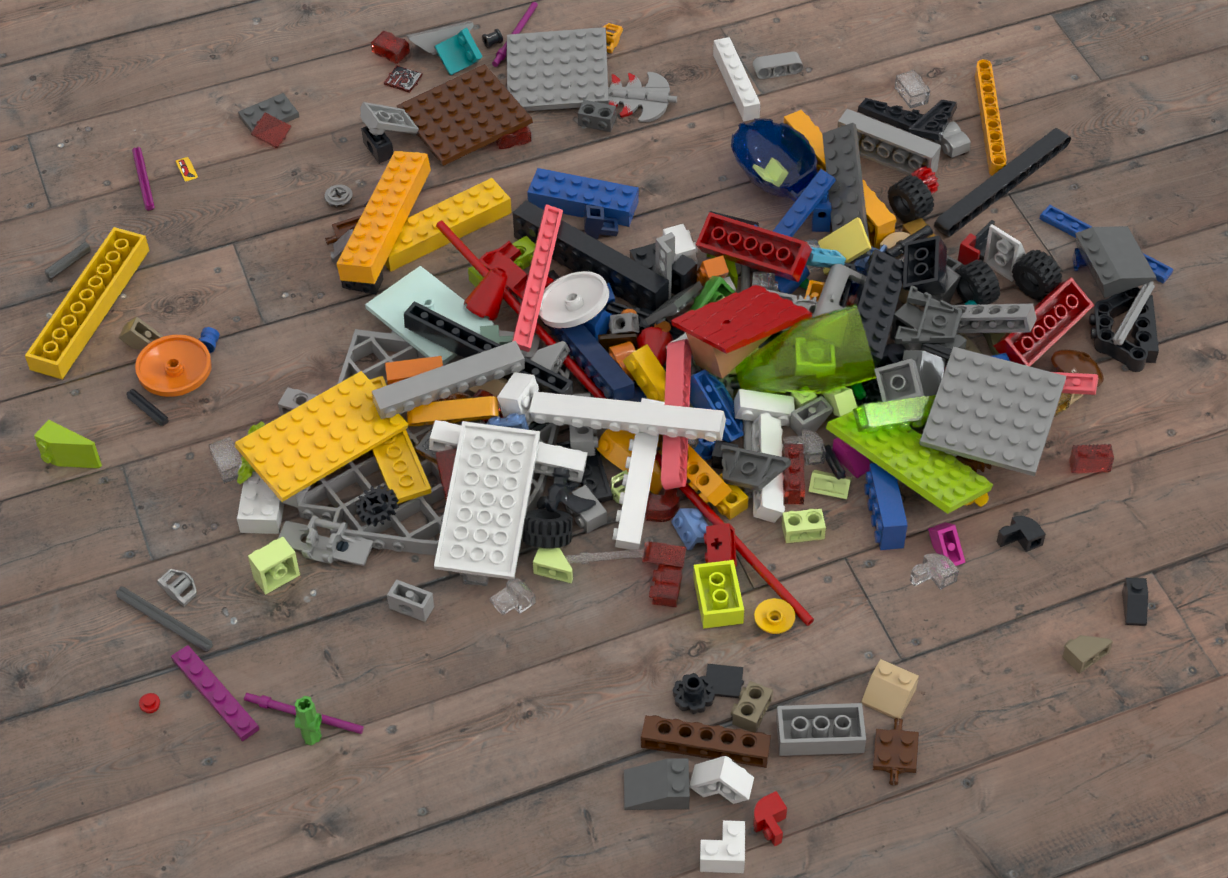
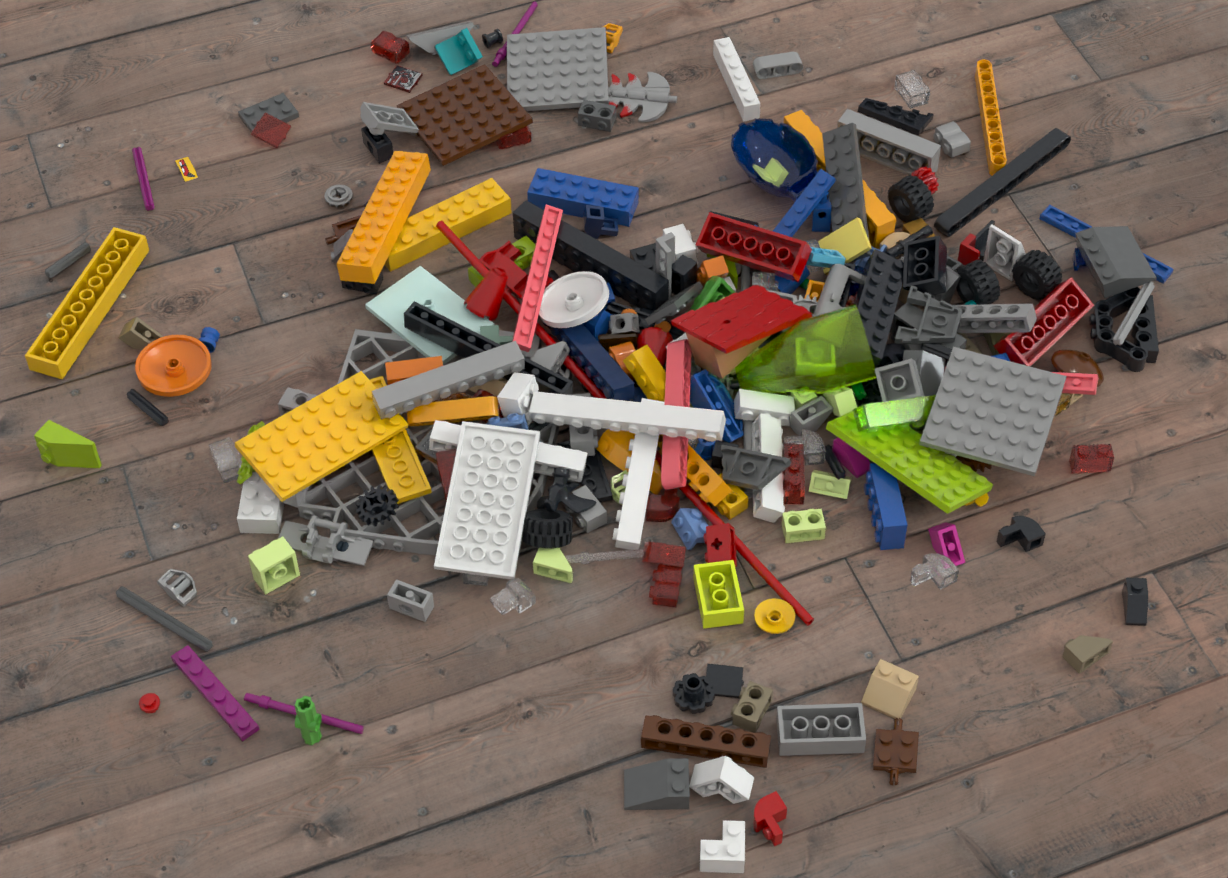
(934, 121): black wing -> none

